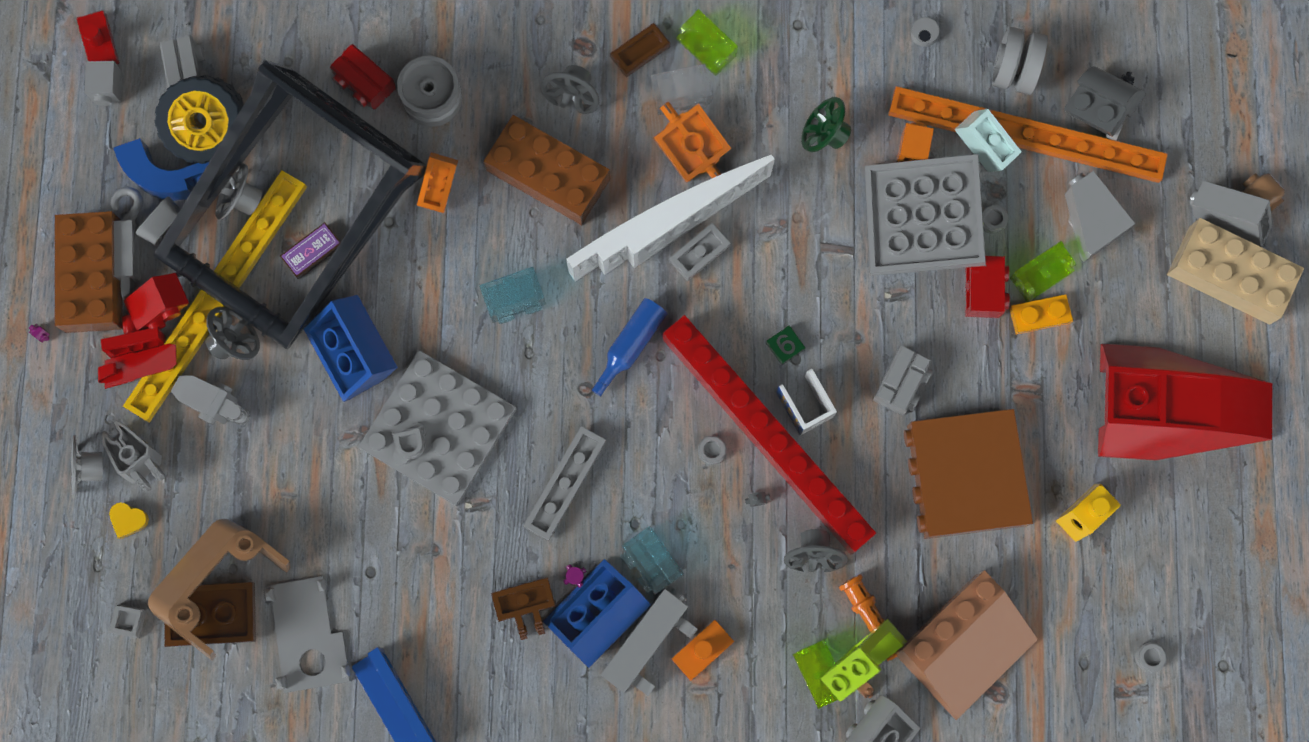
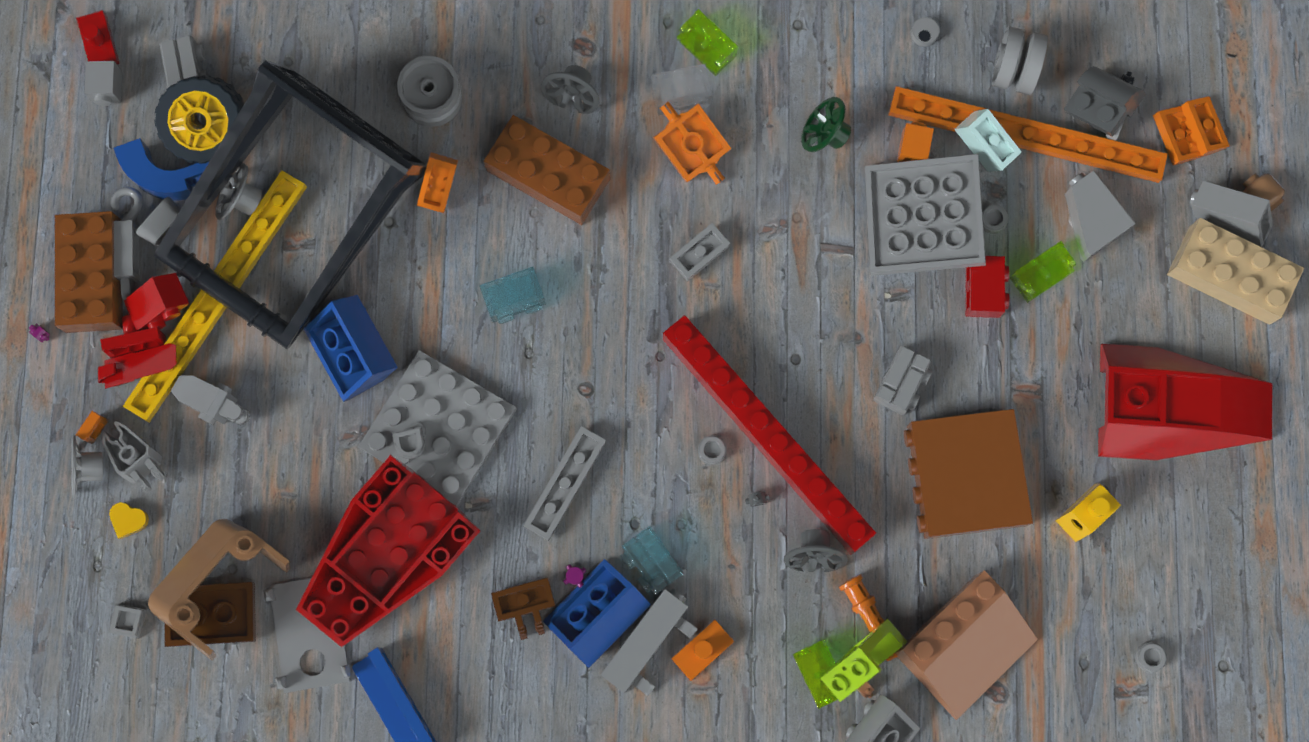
(92, 427): none -> orange tile
(228, 338): dark grey wheel -> none
(311, 250): medium lavender tile -> none
(362, 77): red brick -> none
(384, 552): none -> red wedge
(631, 342): blue piece -> none
(640, 50): reddish brown tile -> none
(667, 221): white slope -> none
(785, 345): dark green tile -> none
(822, 398): white piece -> none
(1041, 314): light orange plate -> none
(1191, 130): none -> orange slope

